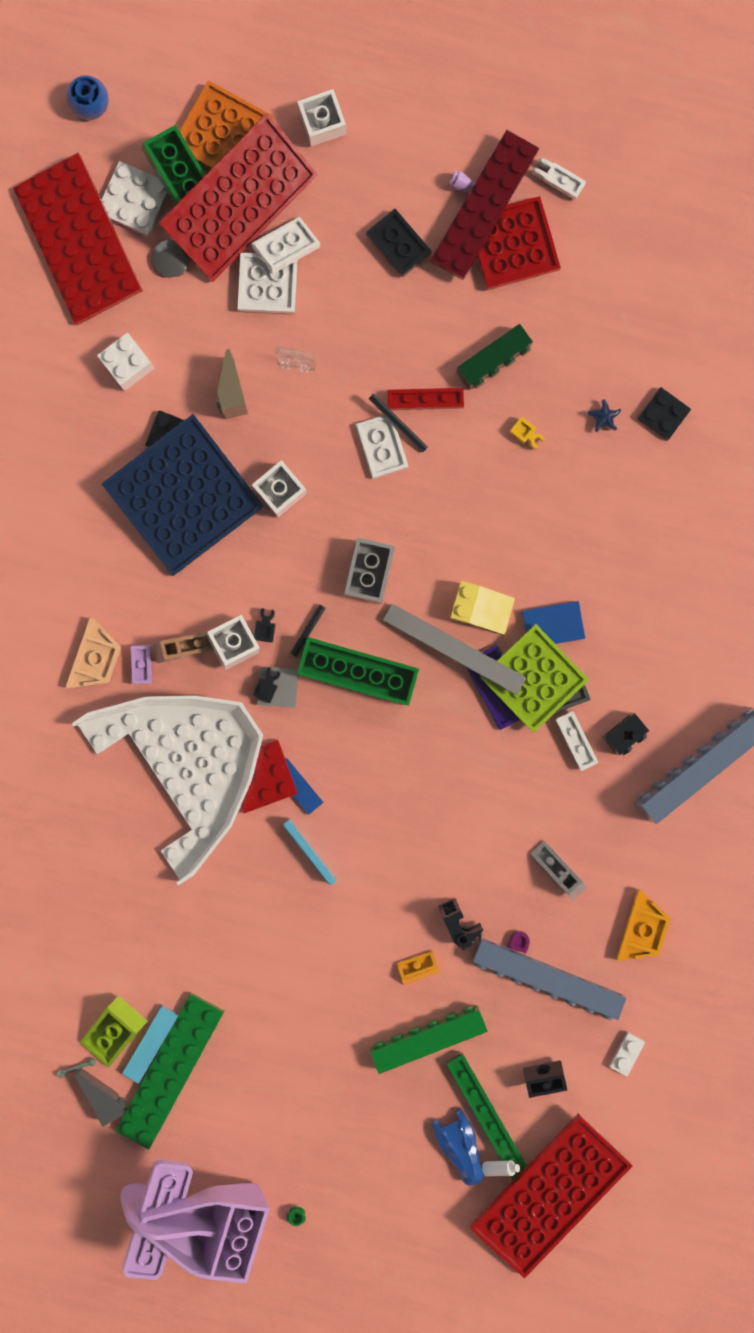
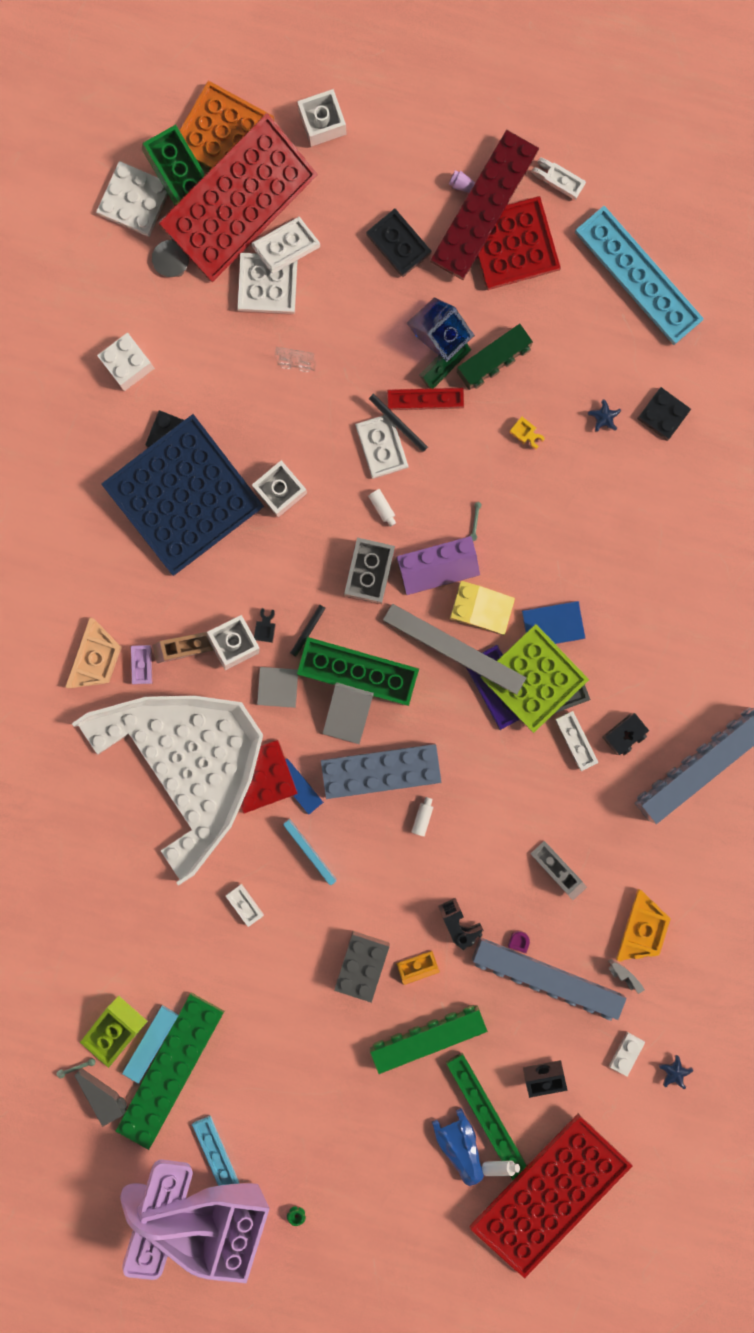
(77, 239): red plate -> none
(92, 106): blue wheel -> none
(215, 1151): none -> medium azure tile
(230, 394): dark tan slope -> none
(244, 905): none -> white plate
(265, 688): black plate -> none
(348, 713): none -> light grey tile
(362, 966): none -> dark grey brick
(381, 771): none -> sand blue brick
(382, 507): none -> white cylinder
(423, 817): none -> white cylinder
(438, 368): none -> dark green plate
(438, 565): none -> medium lavender slope
(441, 328): none -> clear blue slope
(477, 505): none -> sand green hinge
(623, 973): none -> light grey slope
(639, 275): none -> medium azure plate
(675, 1072): none -> dark blue animal

